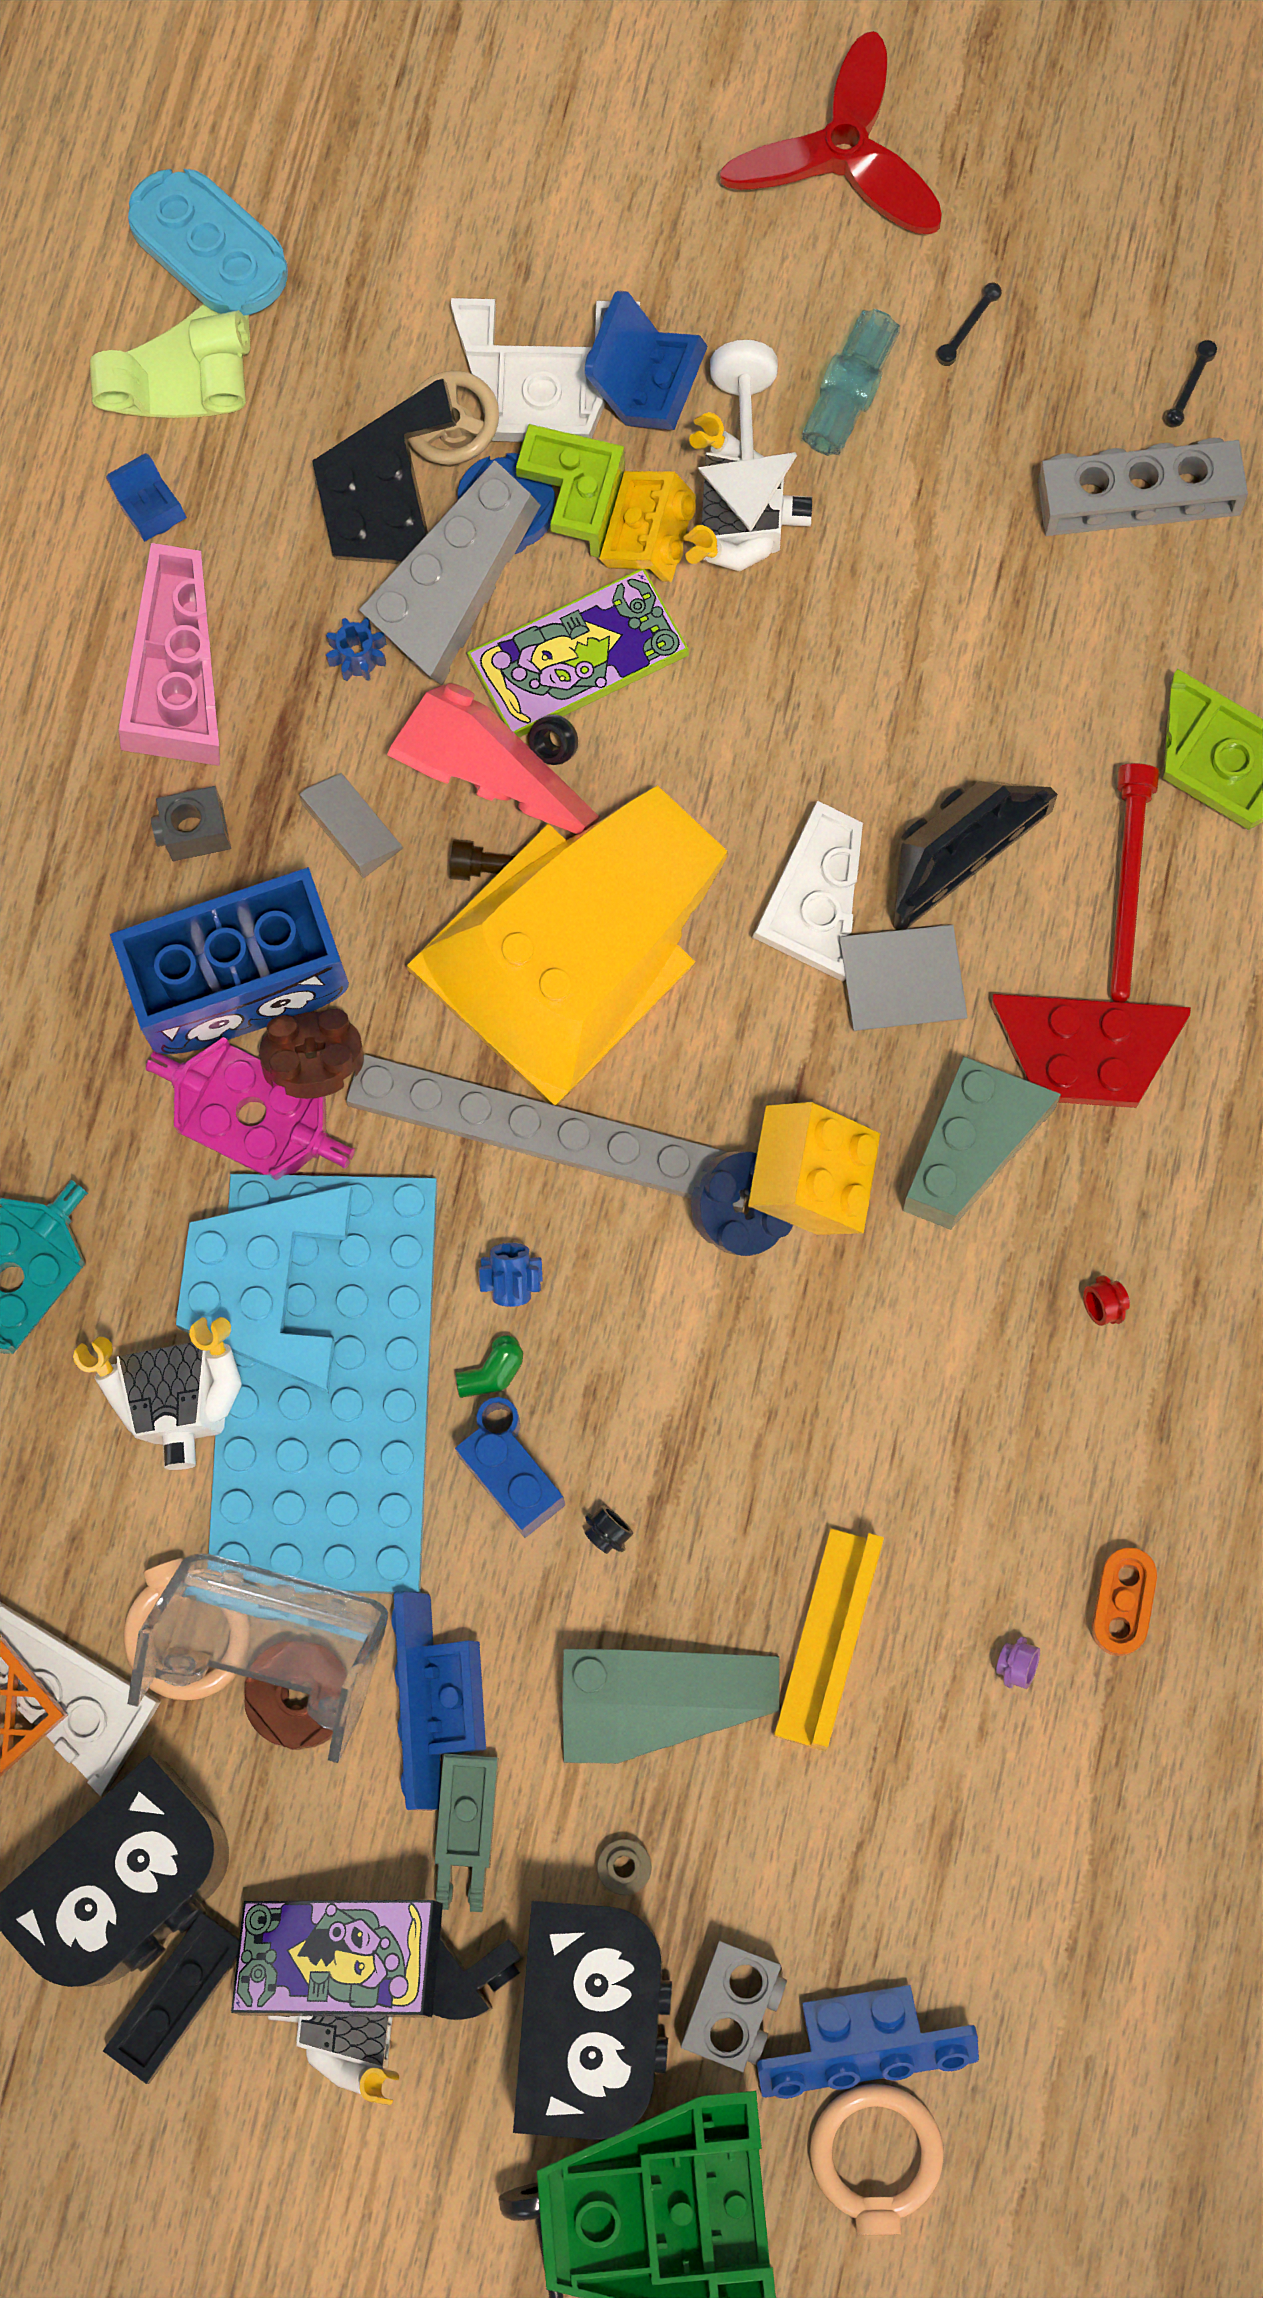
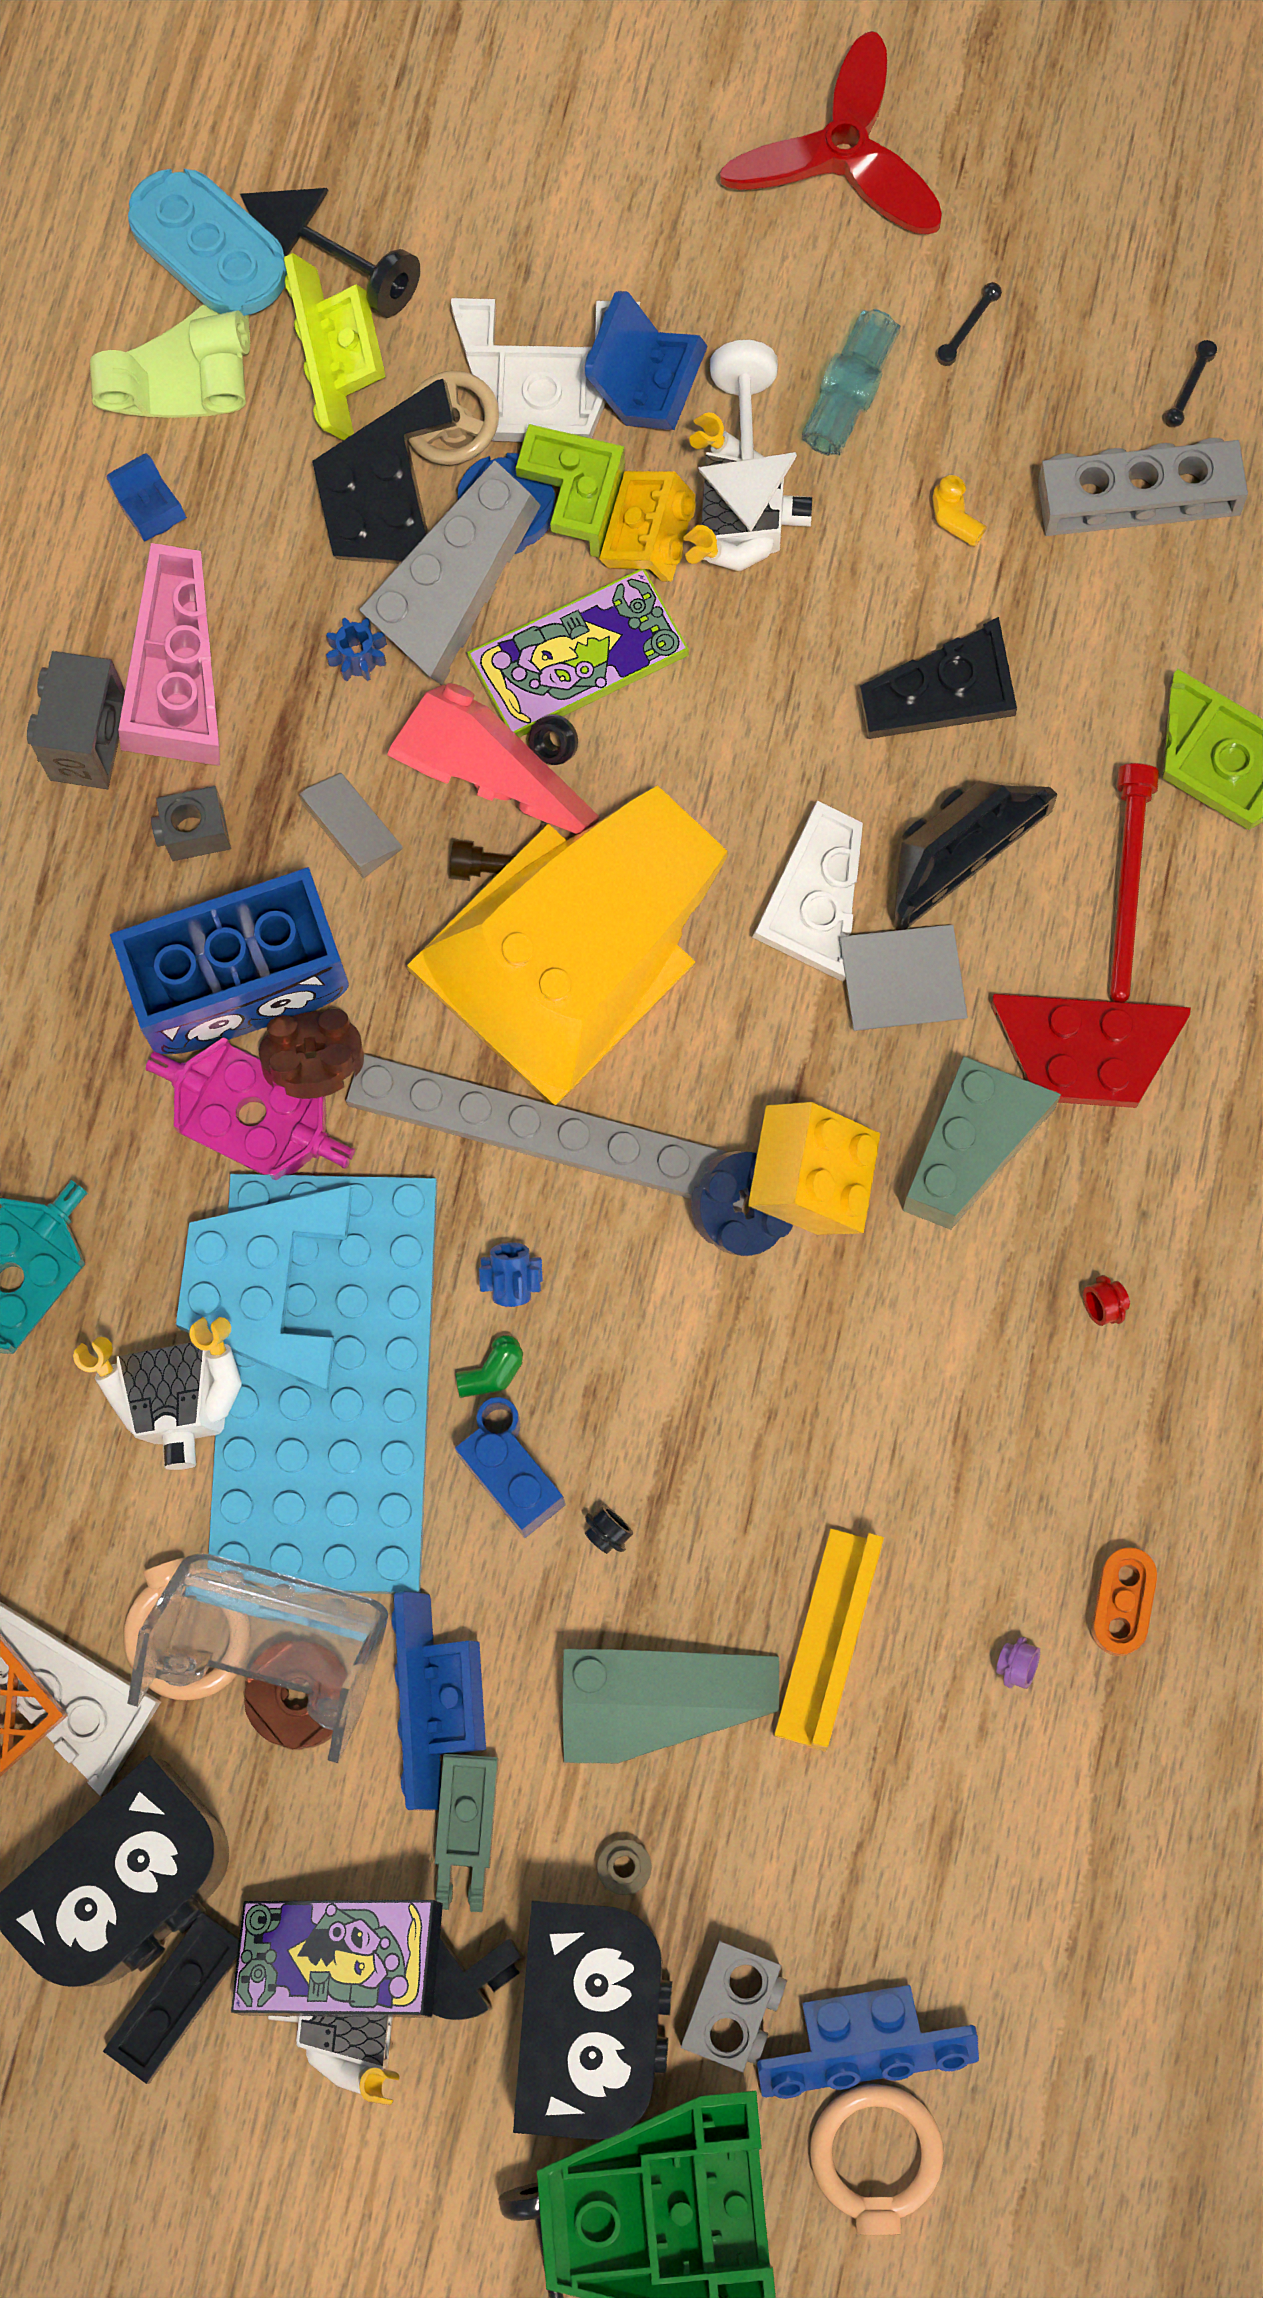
(77, 719): none -> dark grey brick
(287, 217): none -> black piece
(336, 341): none -> neon yellow bracket
(948, 688): none -> black wing
(950, 511): none -> yellow arm

